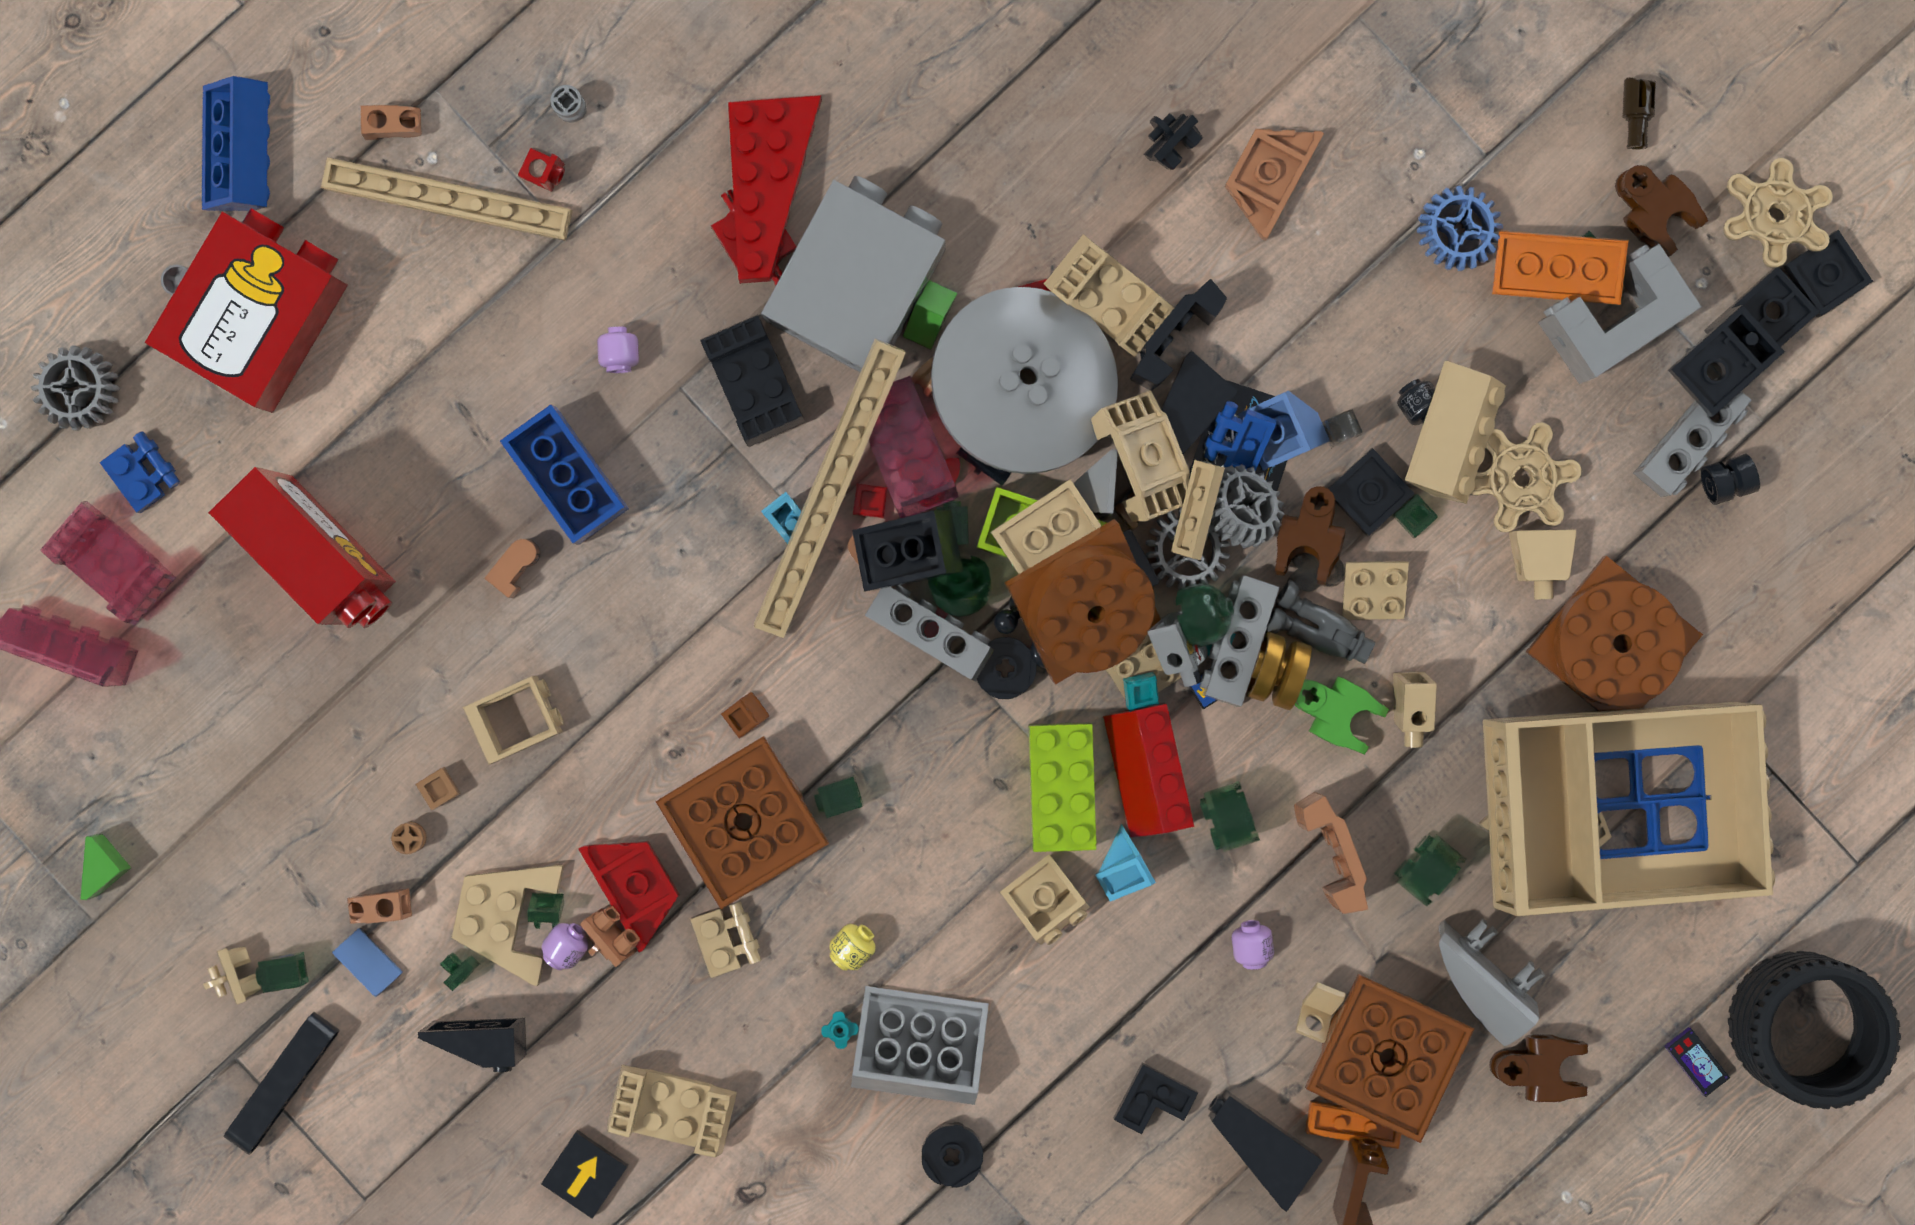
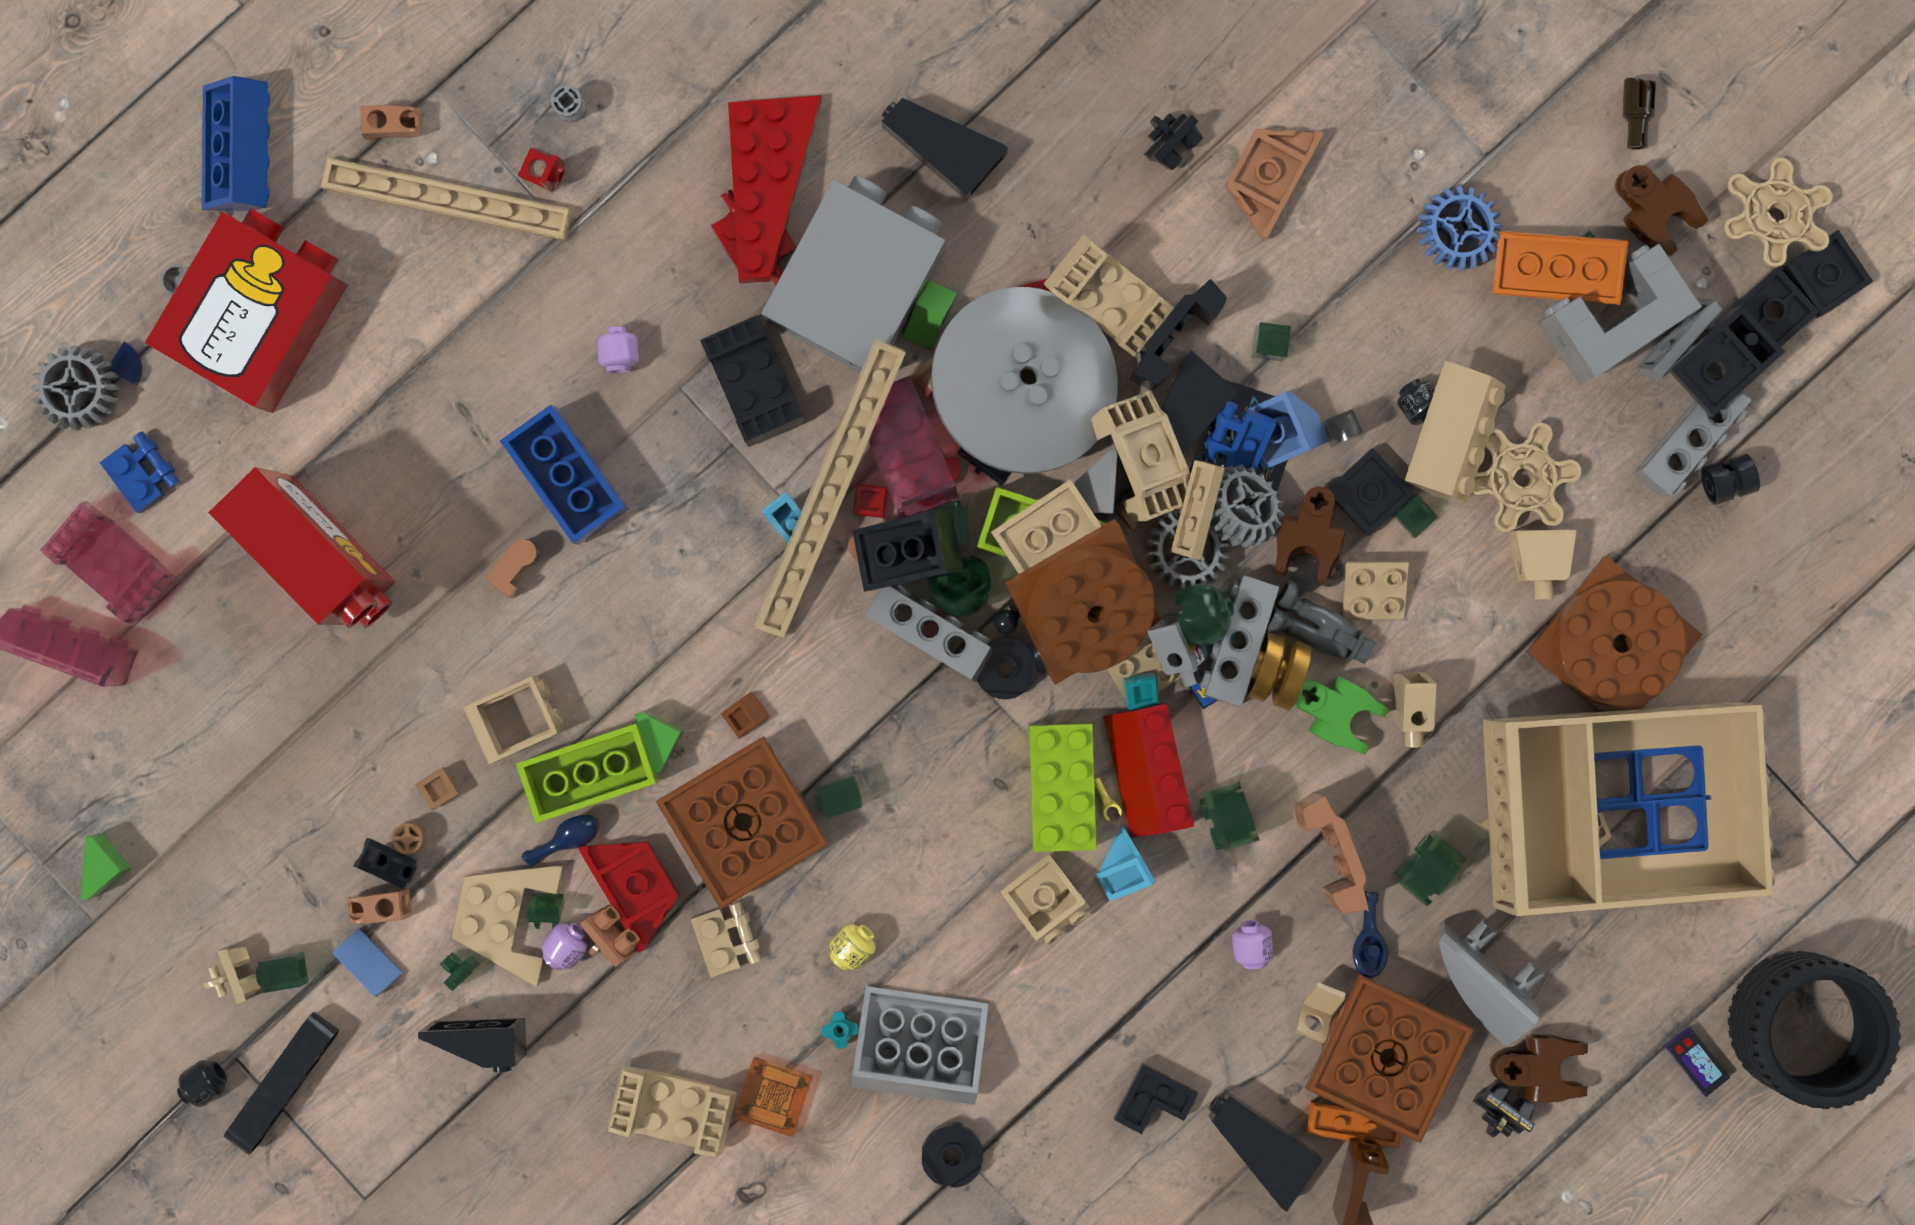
(127, 363): none -> clear blue tile
(201, 1083): none -> black head
(386, 863): none -> black hips
(569, 835): none -> dark blue piece
(584, 1174): black tile -> none
(586, 773): none -> lime brick
(659, 739): none -> bright green slope
(773, 1096): none -> clear orange tile
(946, 147): none -> black slope
(1105, 798): none -> light yellow hand
(1140, 558): black tile -> none
(1271, 341): none -> clear green brick
(1370, 948): none -> dark blue piece
(1500, 1115): none -> black hips
(1679, 340): none -> light grey plate

